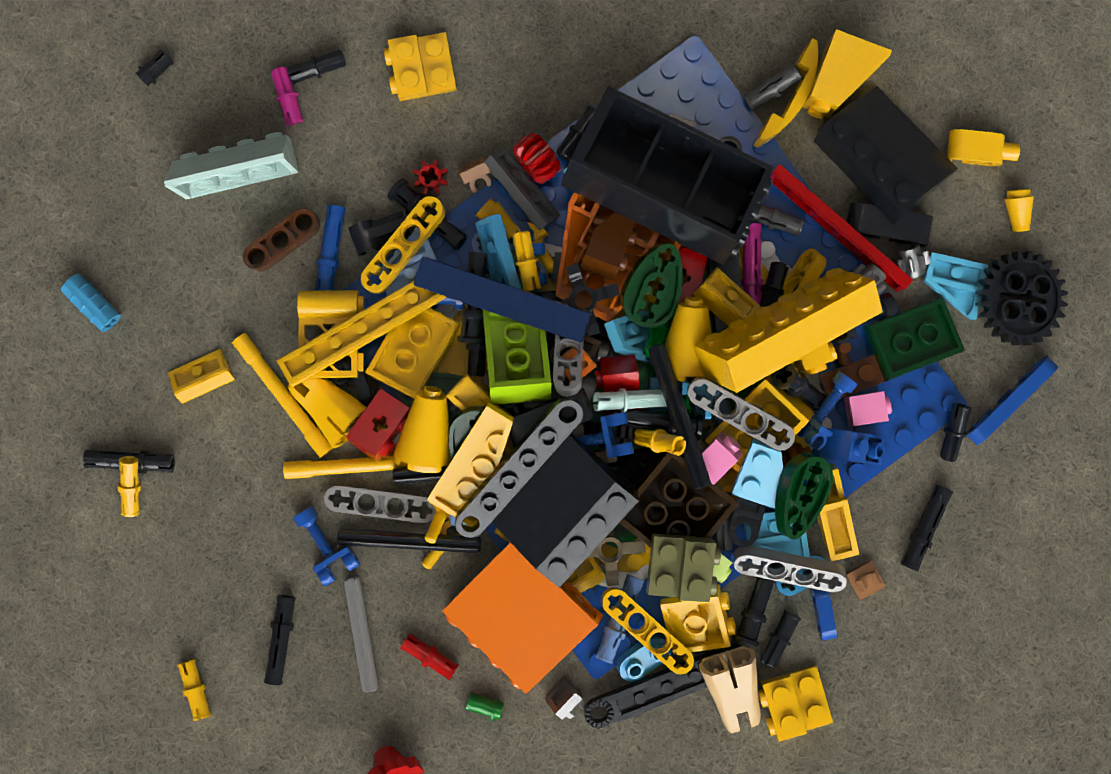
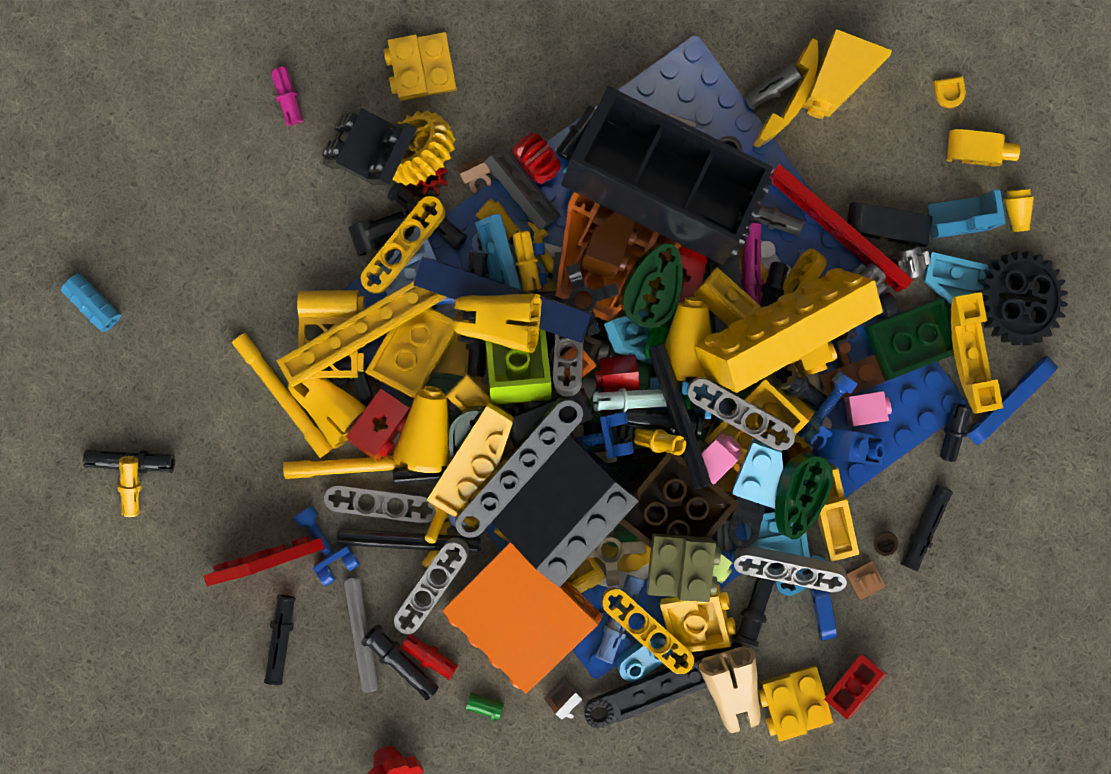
(154, 68): black pin -> none
(194, 689): yellow pin -> none
(200, 376): yellow slope -> none
(232, 167): light aqua slope -> none
(262, 560): none -> red plate
(267, 241): reddish brown beam -> none
(317, 66): black axle -> none
(329, 252): blue pin -> none
(368, 146): none -> black bracket
(390, 653): none -> black pin
(427, 148): none -> yellow gear
(430, 585): none -> light grey beam
(502, 319): none -> yellow piece
(779, 639): black axle -> none
(855, 686): none -> red brick
(884, 154): black slope -> none
(888, 549): none -> dark brown hinge
(950, 91): none -> yellow tile
(967, 215): none -> dark azure panel
(971, 353): none -> yellow slope

